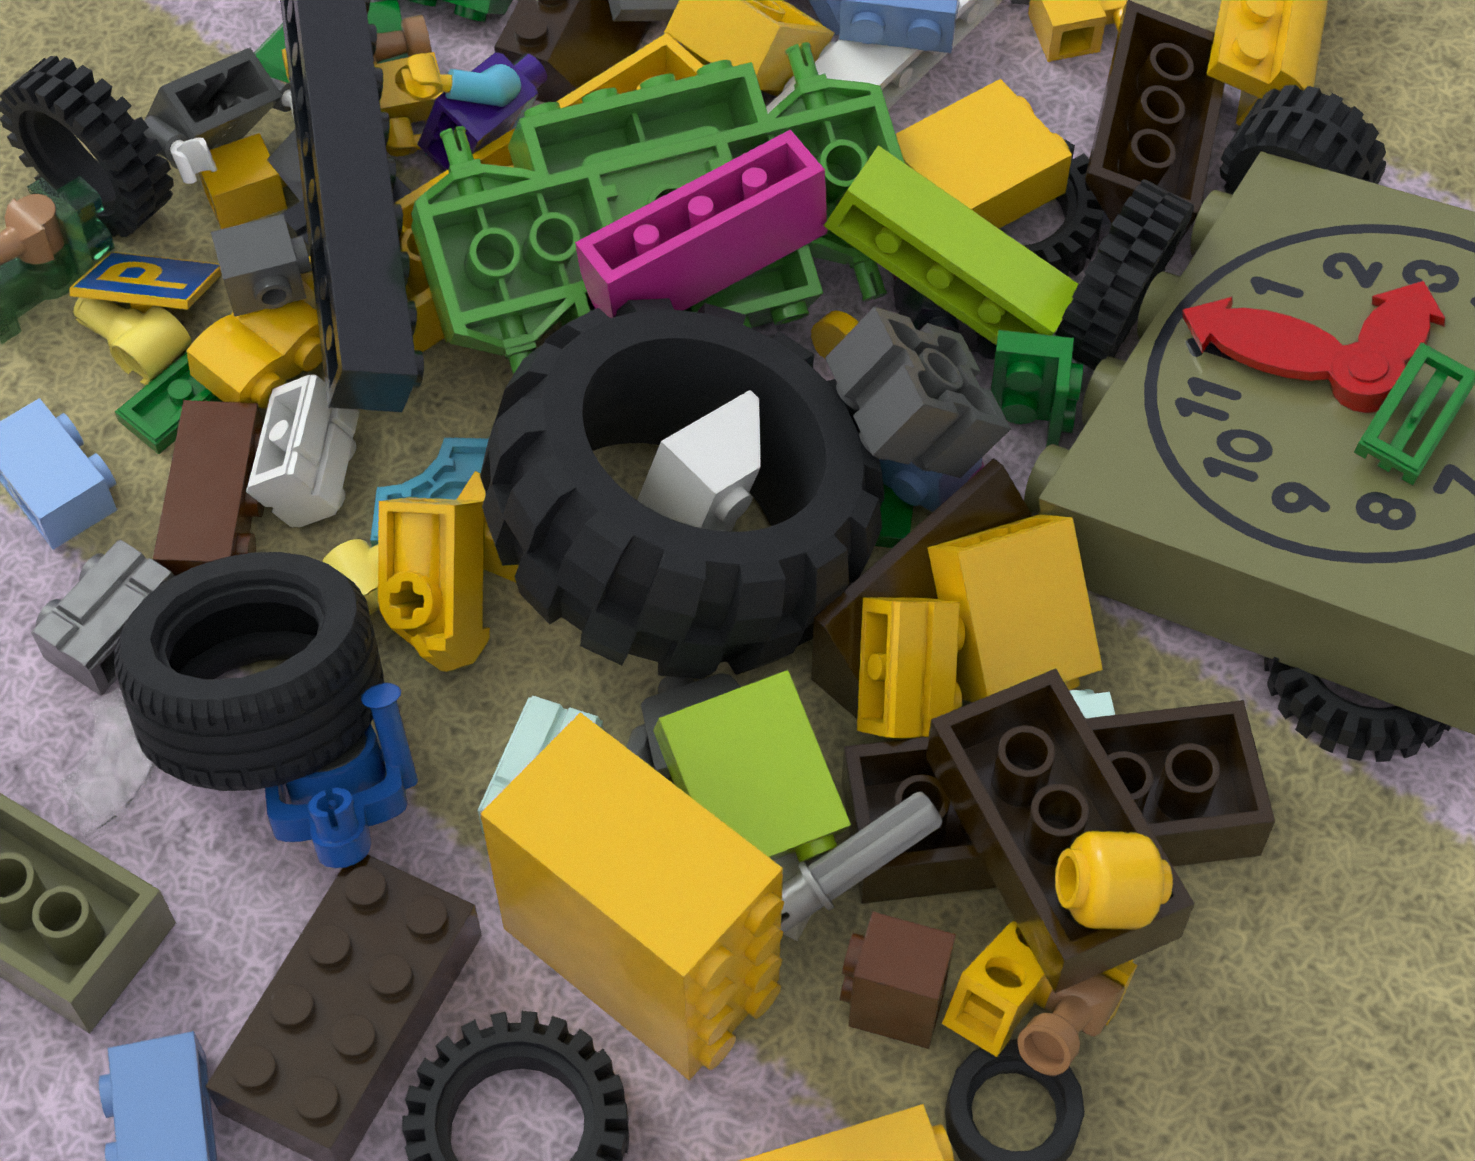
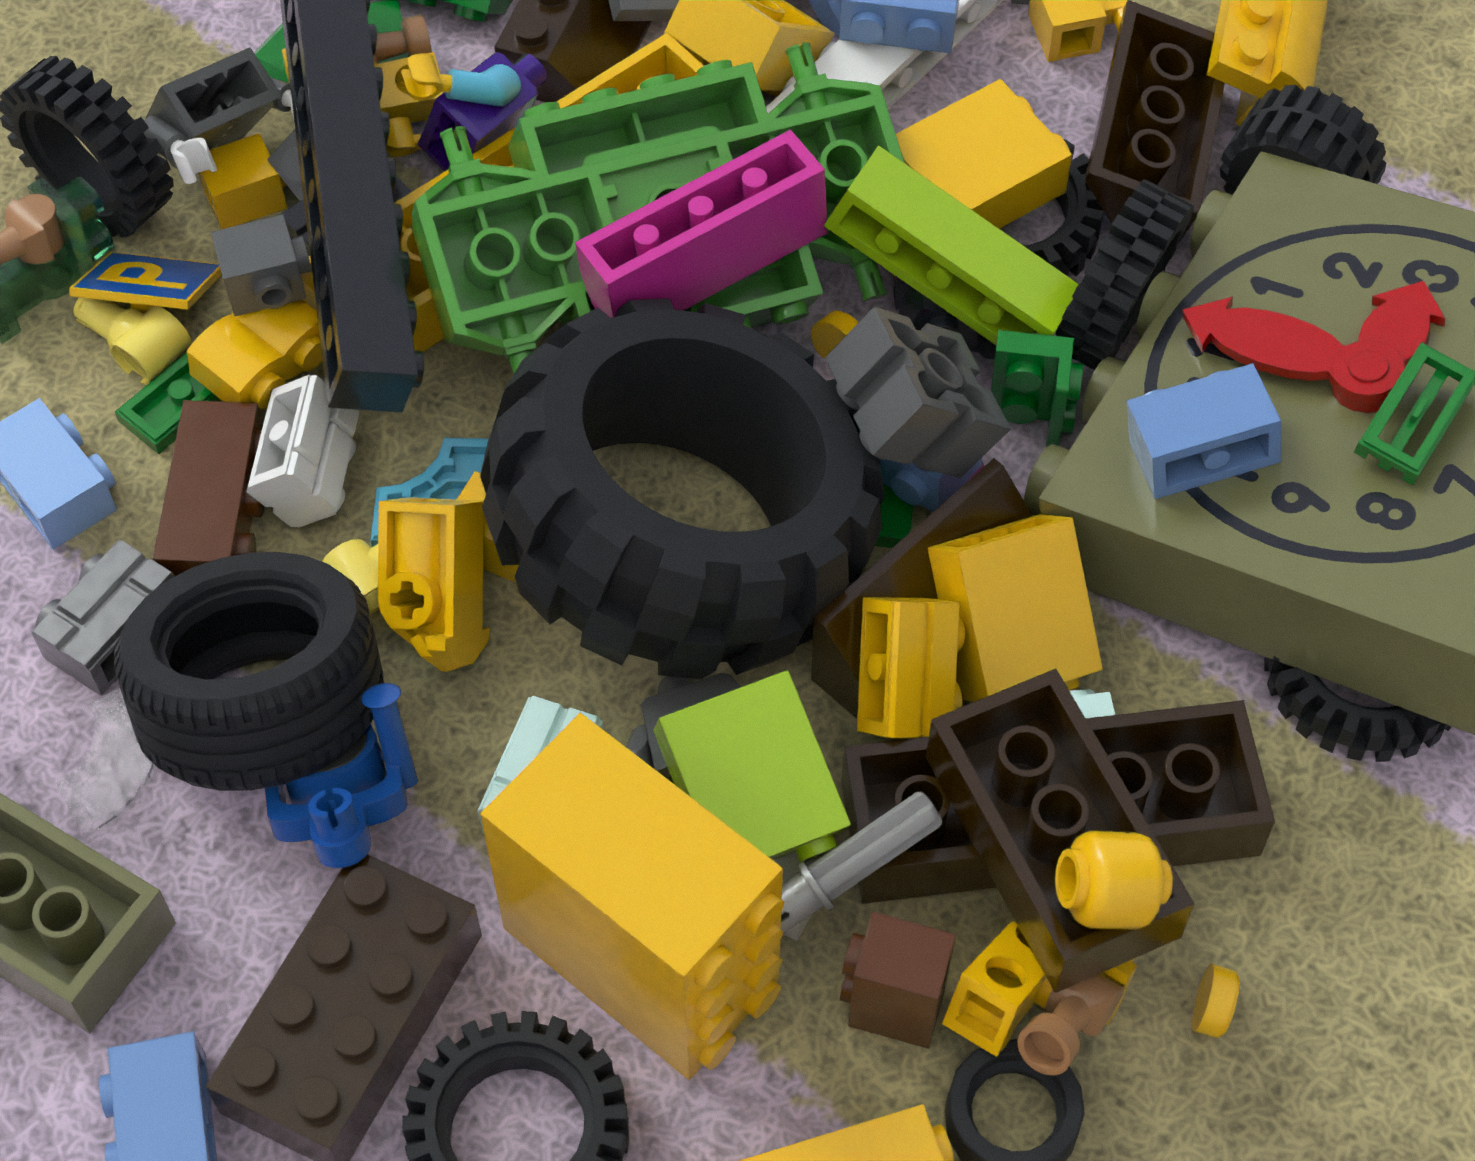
(708, 467): white slope -> none
(1204, 430): none -> medium blue brick
(1215, 1001): none -> yellow tile

